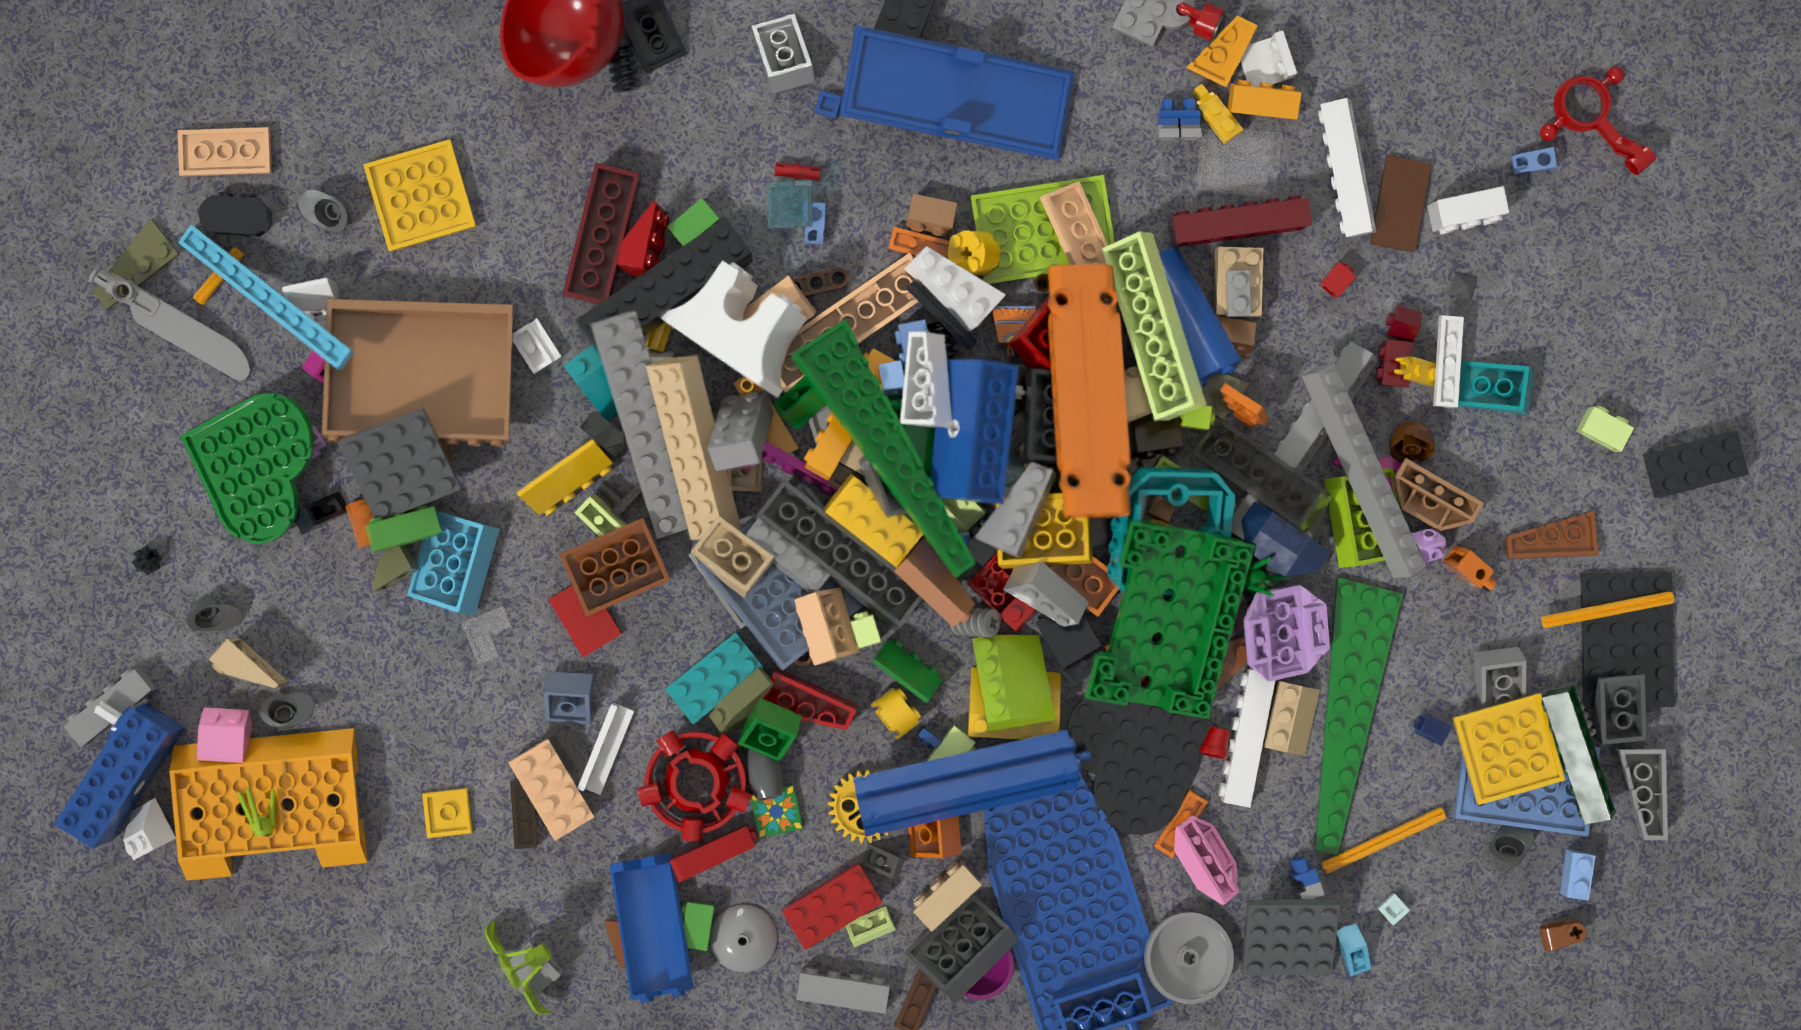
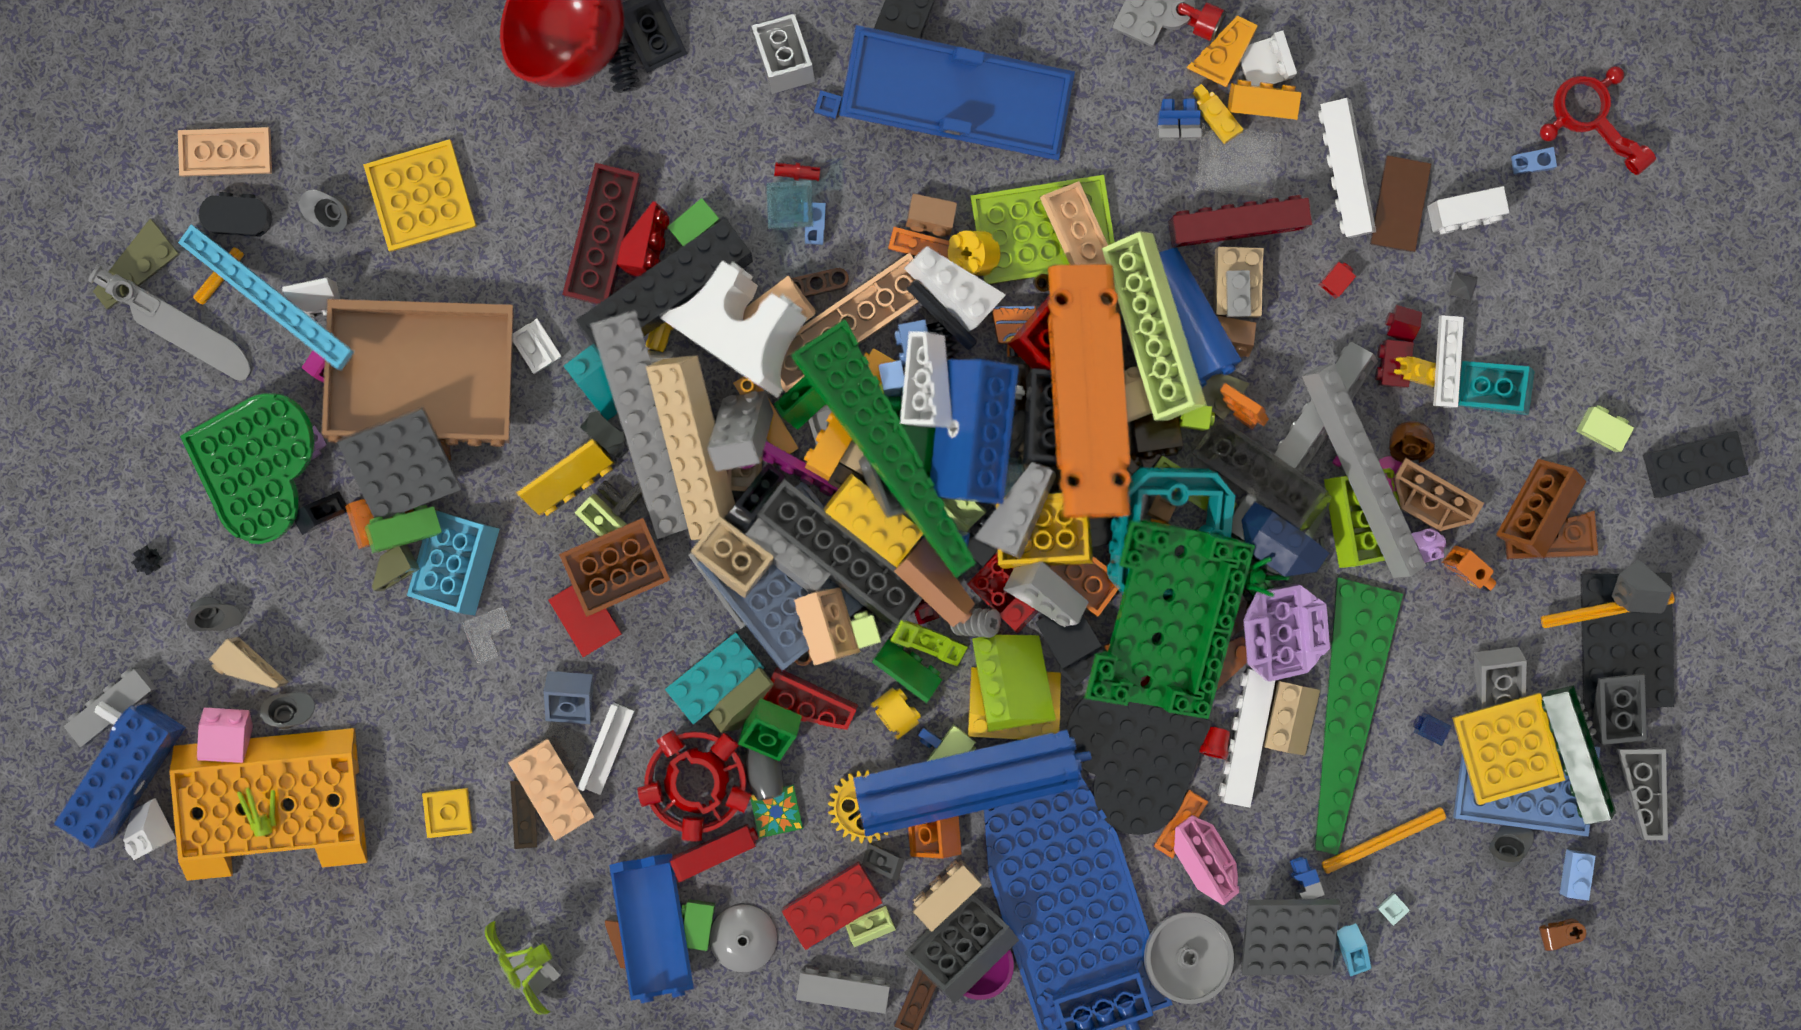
(754, 497): none -> black brick
(925, 613): none -> dark red slope
(929, 641): none -> lime slope
(1541, 507): none -> dark orange slope
(1641, 590): none -> dark grey slope

